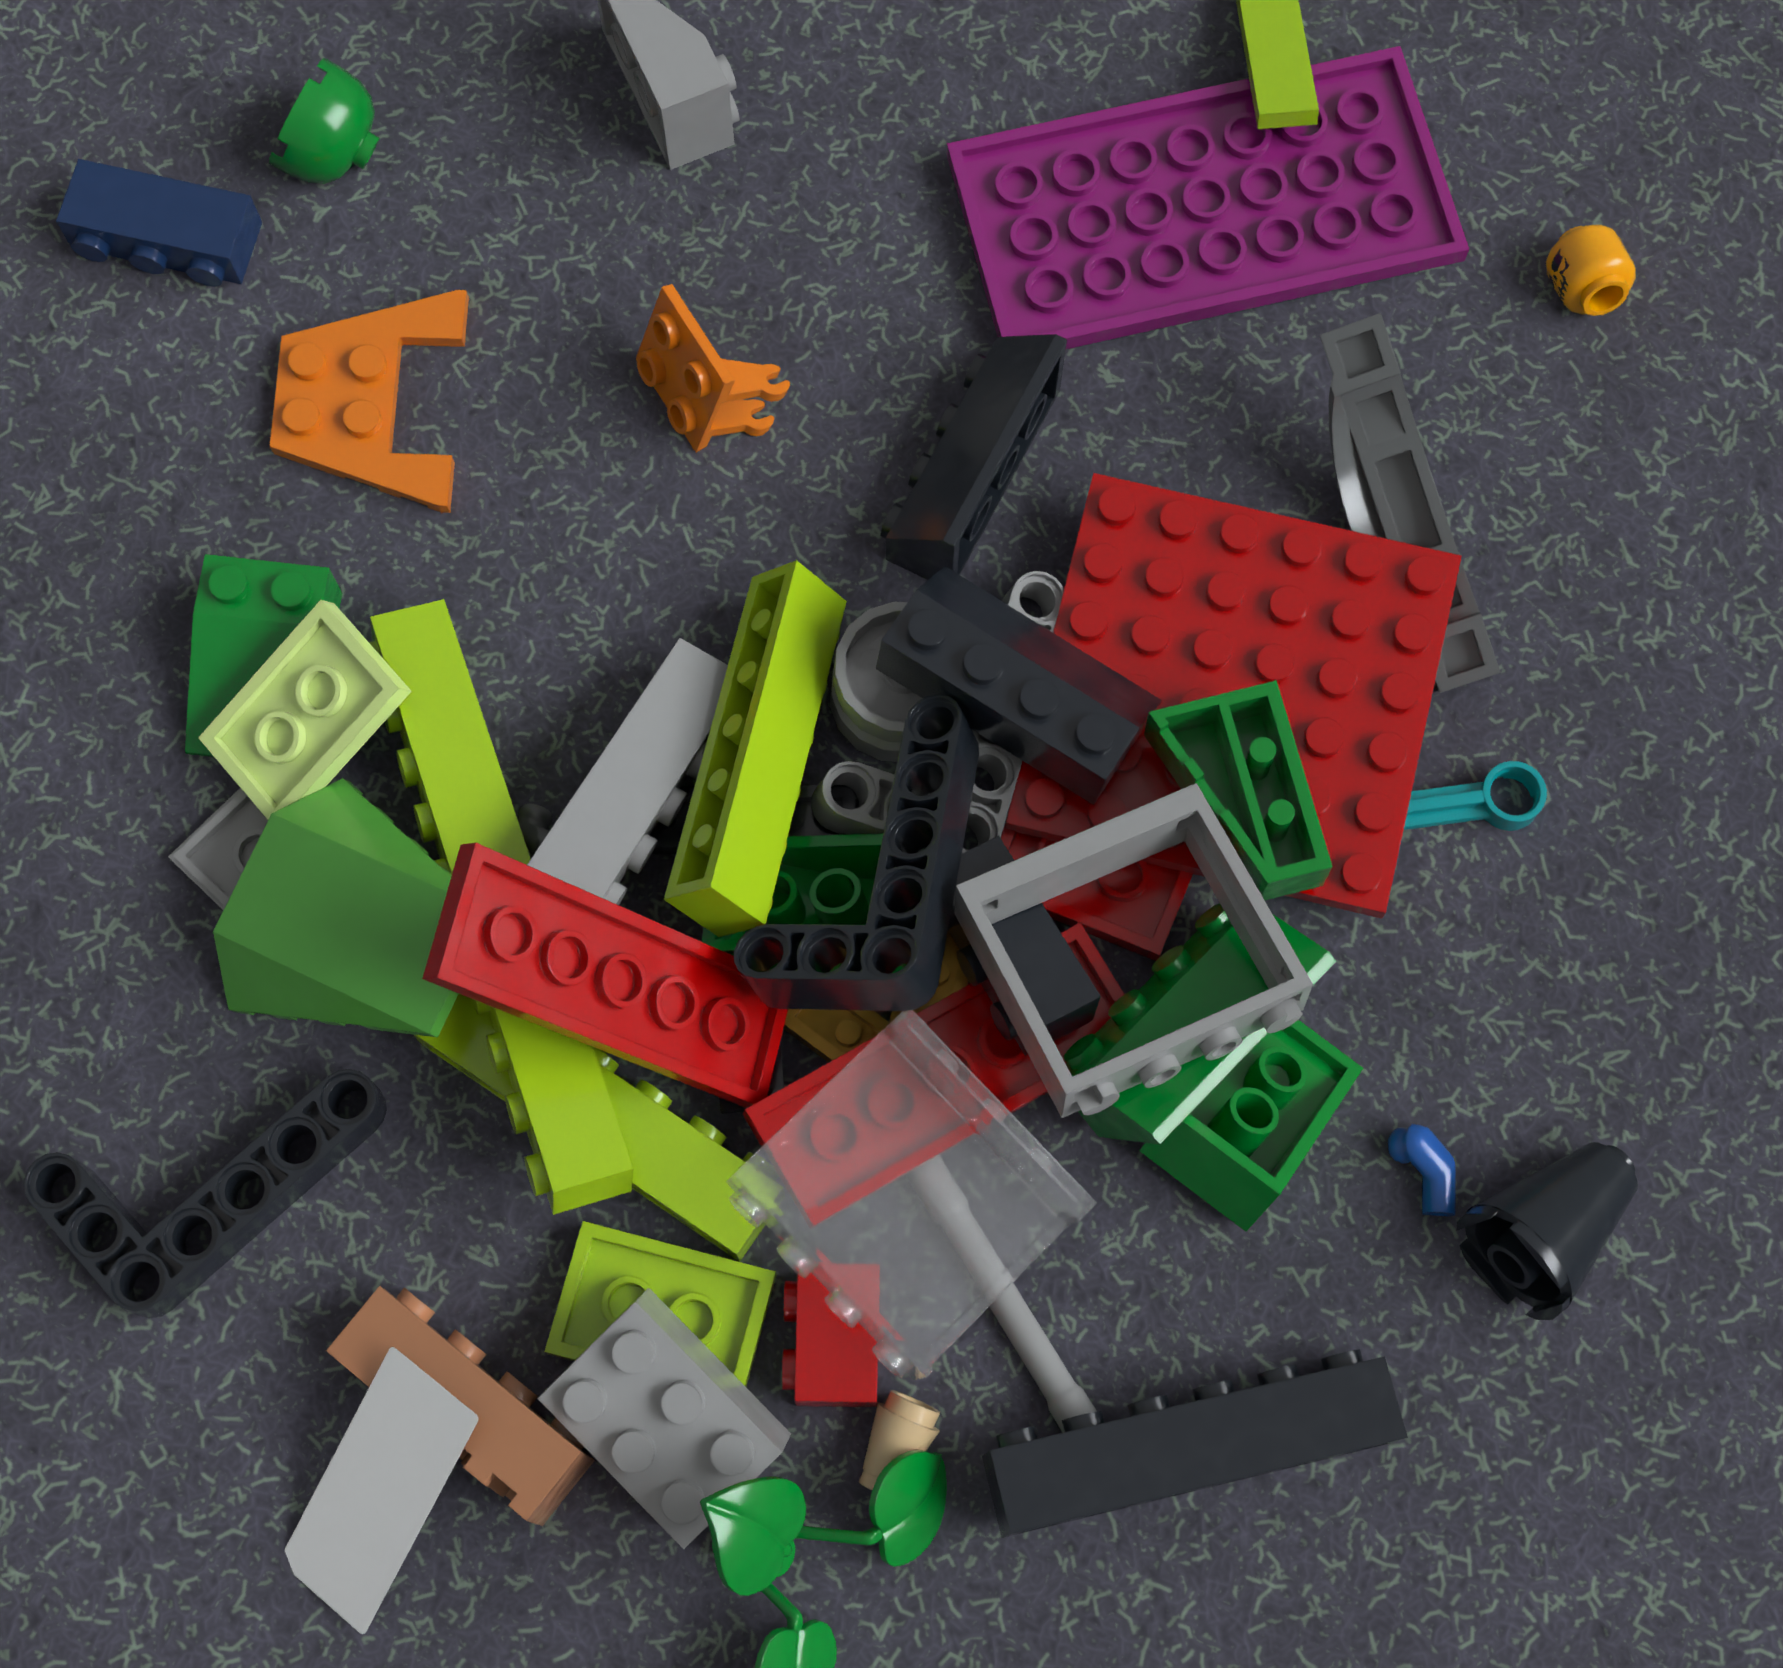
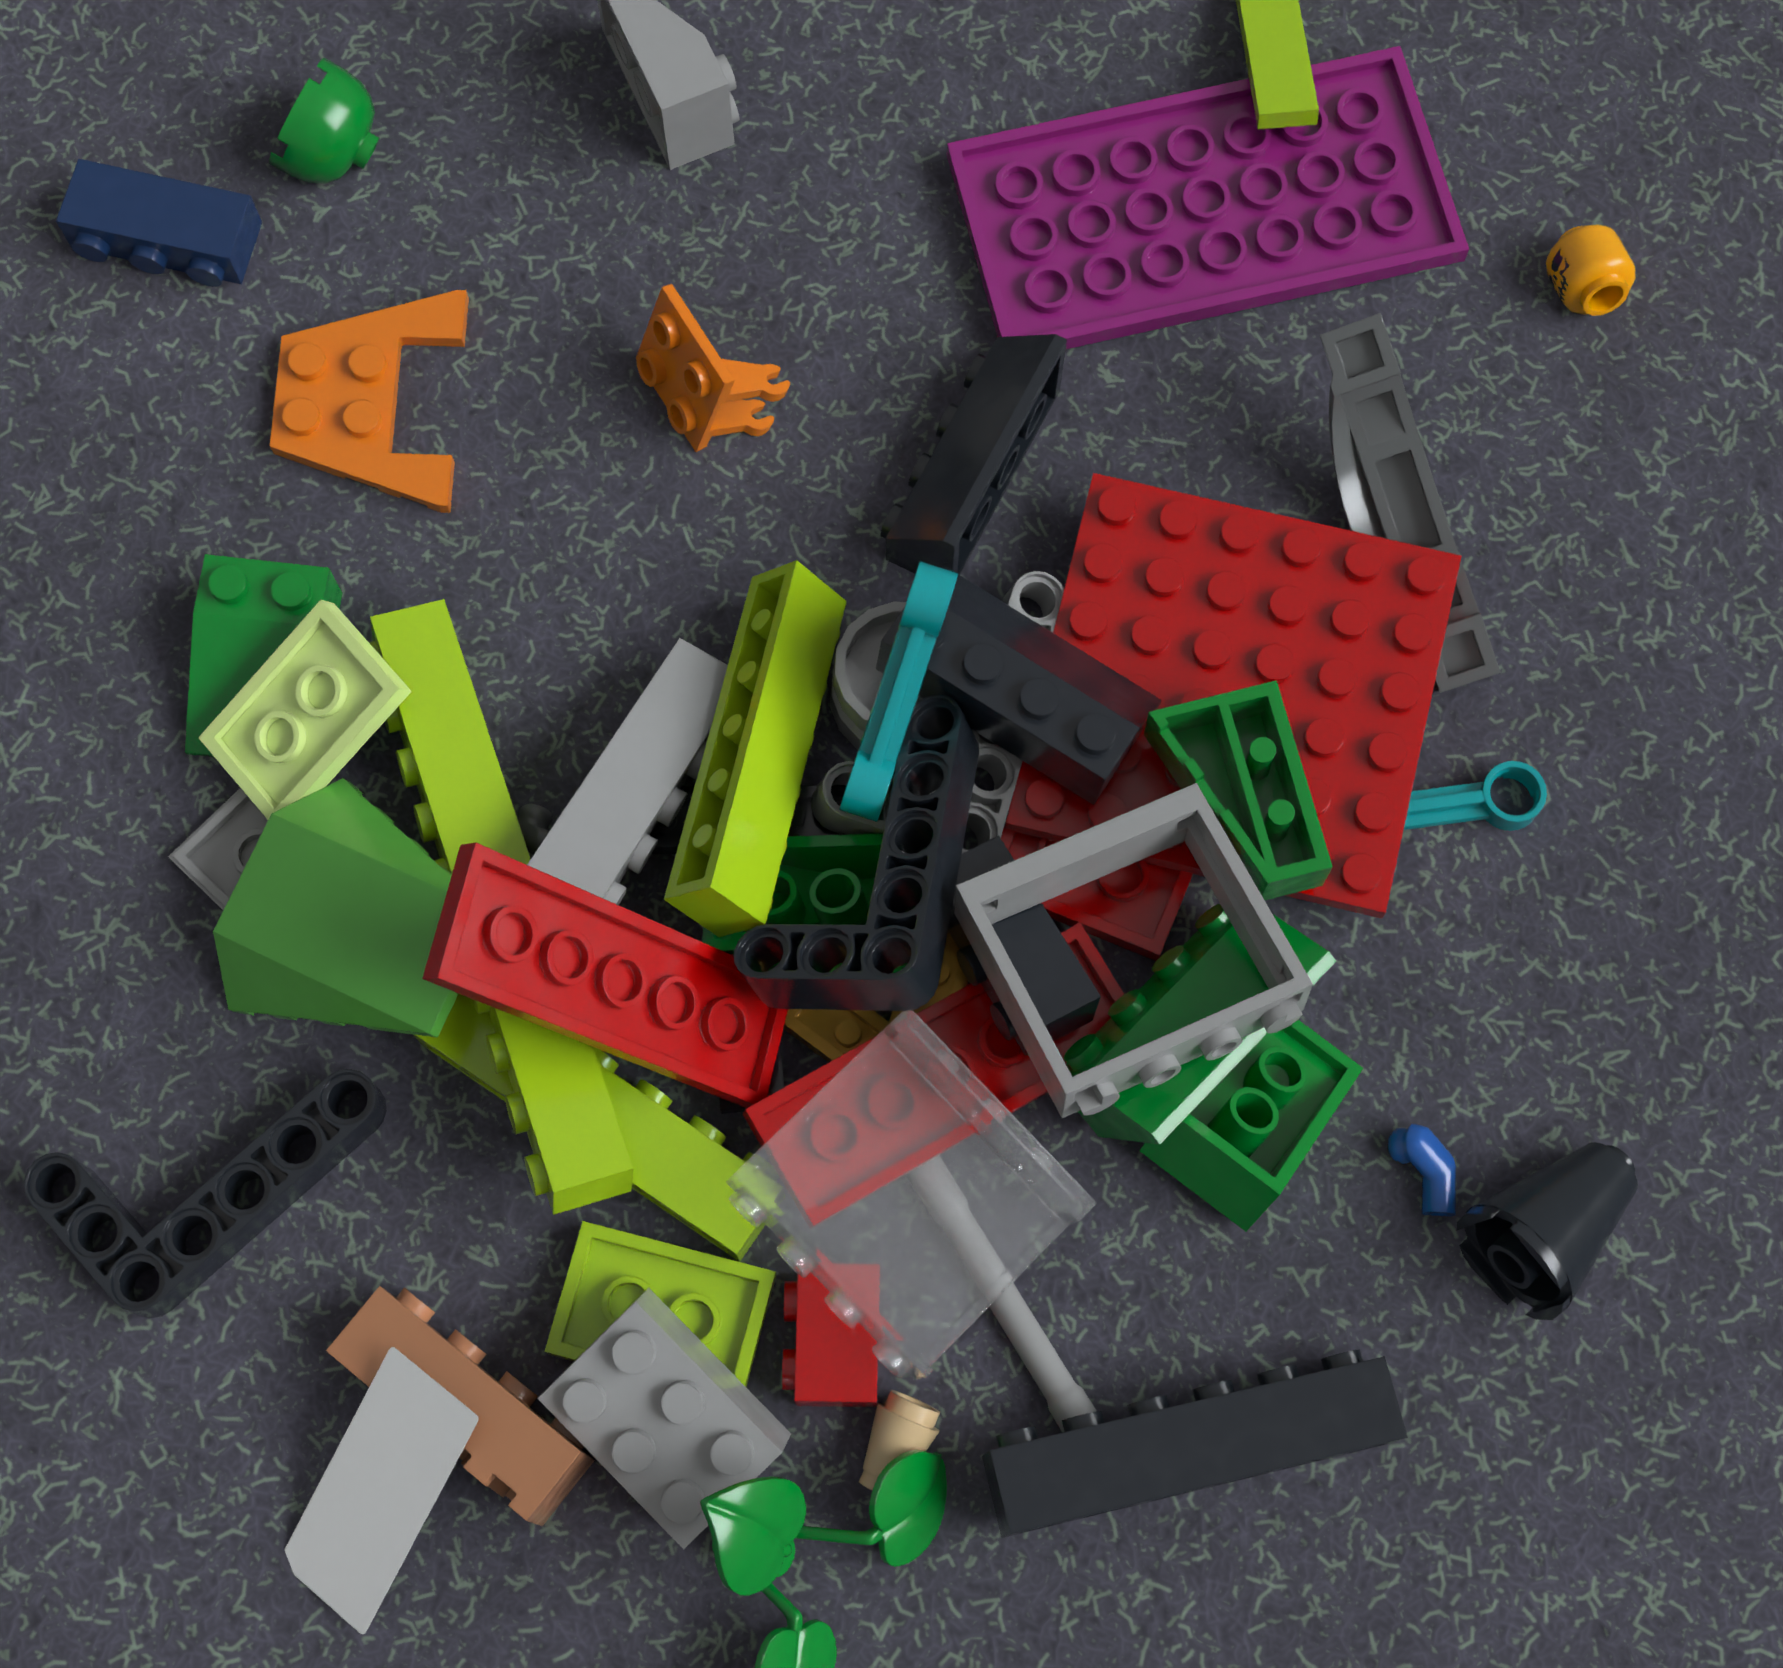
(898, 691): none -> teal piece

